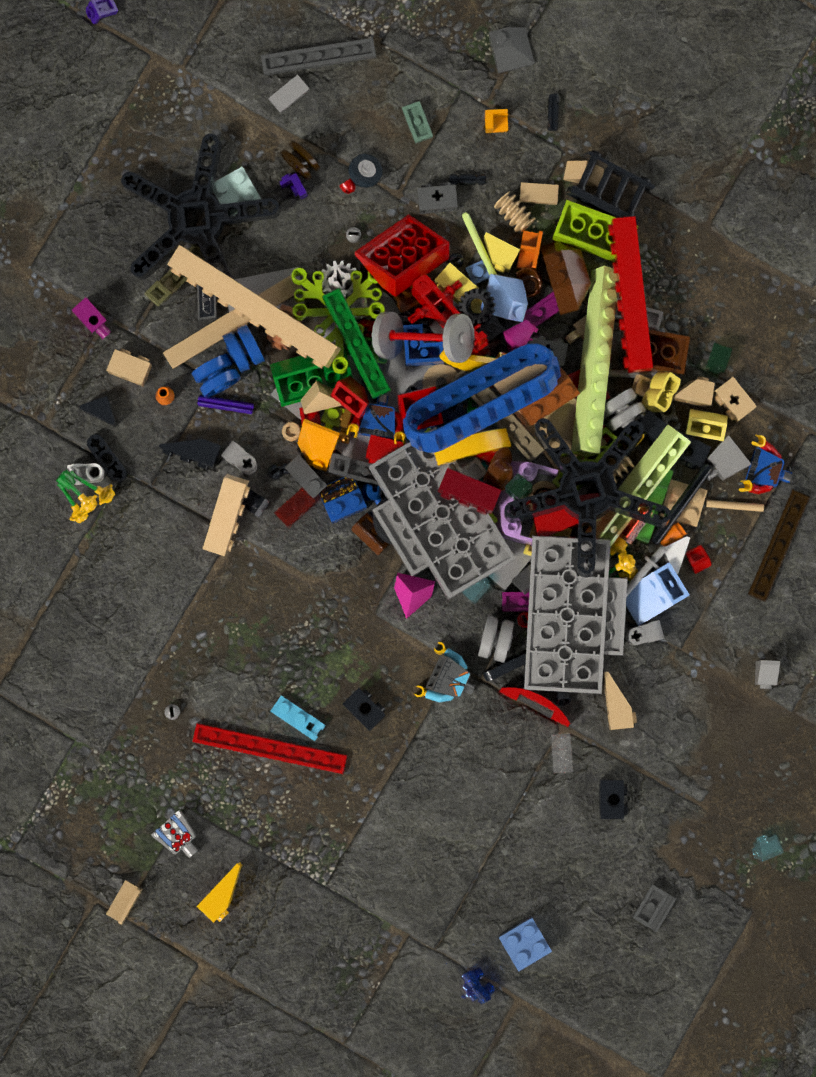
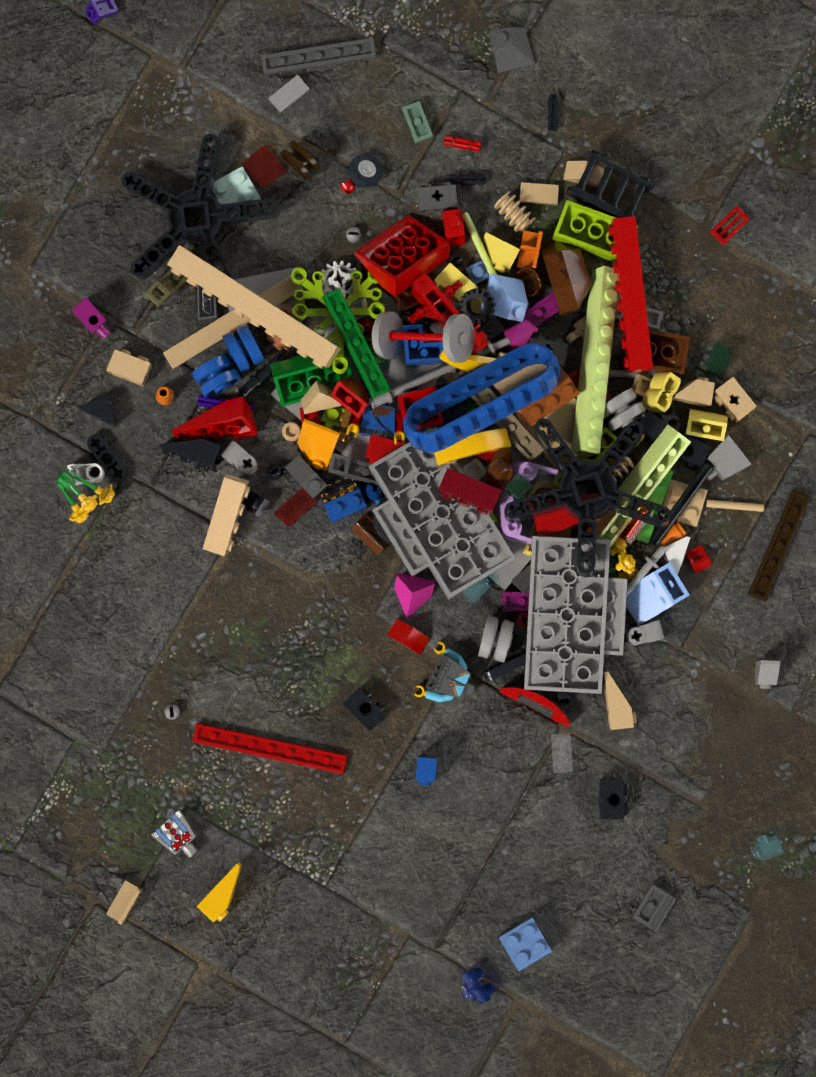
(225, 419): none -> red wedge
(262, 375): none -> black pin
(263, 167): none -> clear red piece
(297, 187): dark purple bracket -> none
(297, 717): medium azure plate -> none
(389, 397): none -> light grey bar
(408, 636): none -> red slope
(425, 770): none -> blue brick
(453, 227): none -> red torso
(462, 143): none -> red axle
(496, 121): light orange panel -> none
(718, 237): none -> red tile
(764, 469): torso -> none

